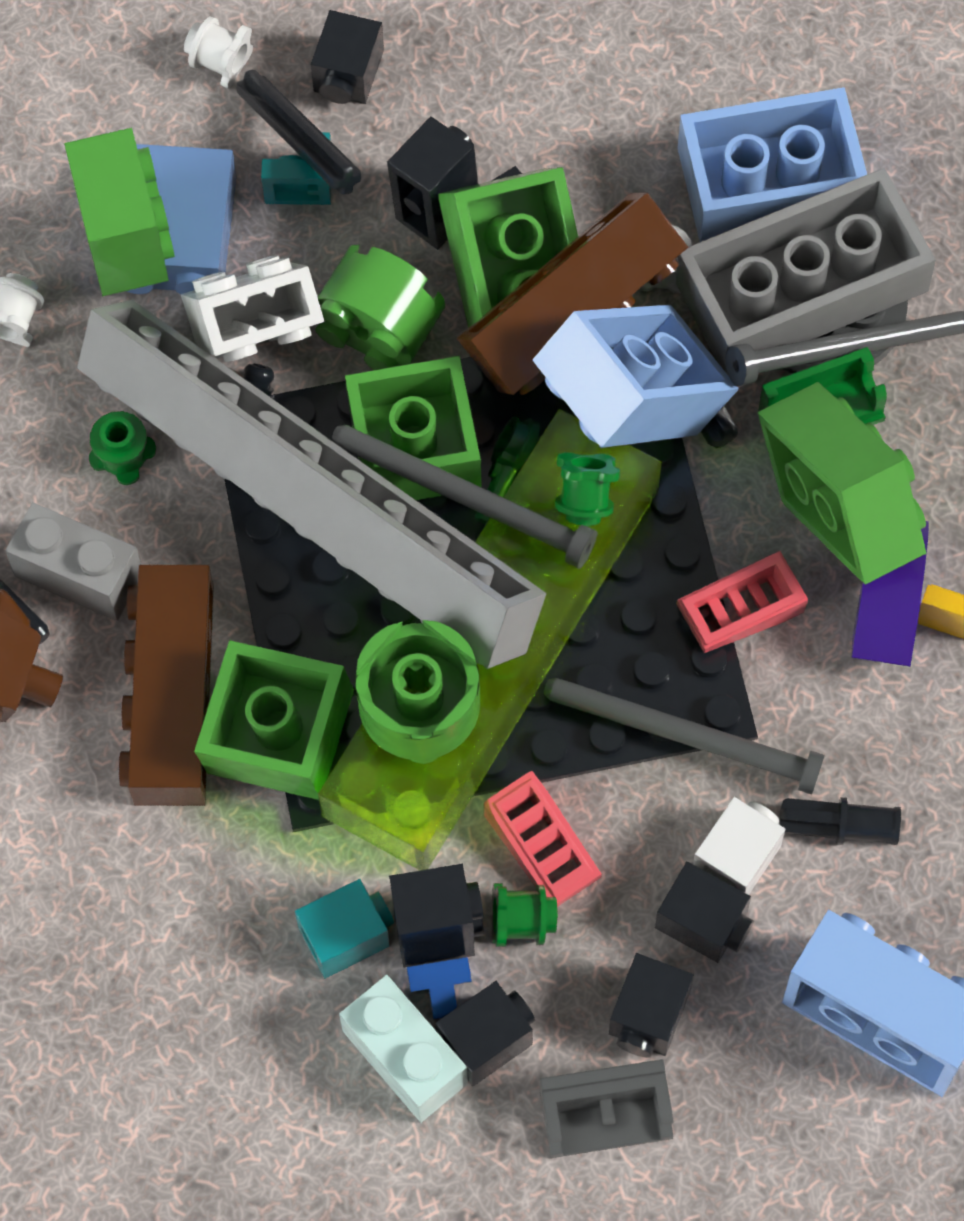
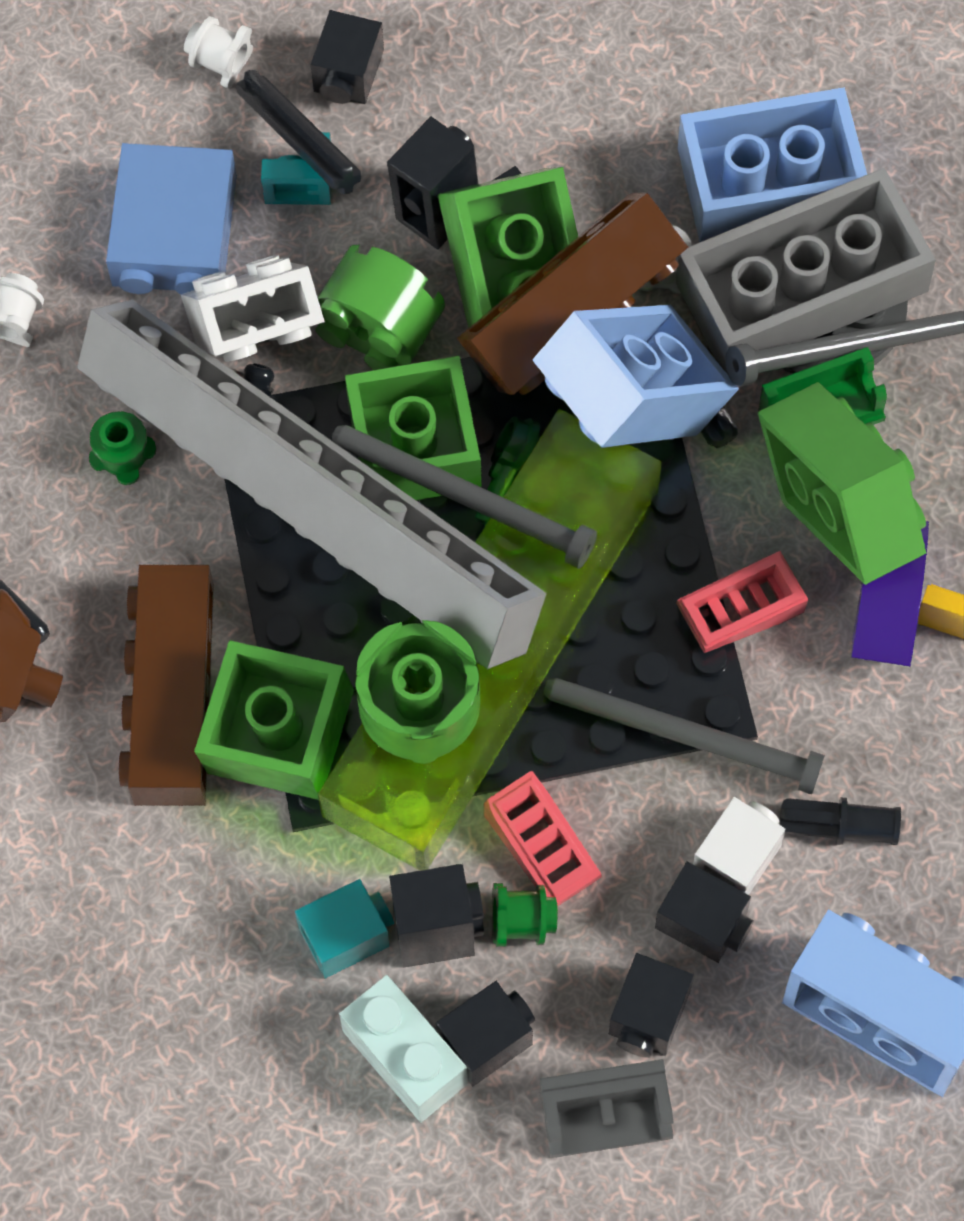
(73, 561): light grey brick -> none
(121, 210): bright green brick -> none
(440, 981): blue tile -> none
(586, 487): green brick -> none

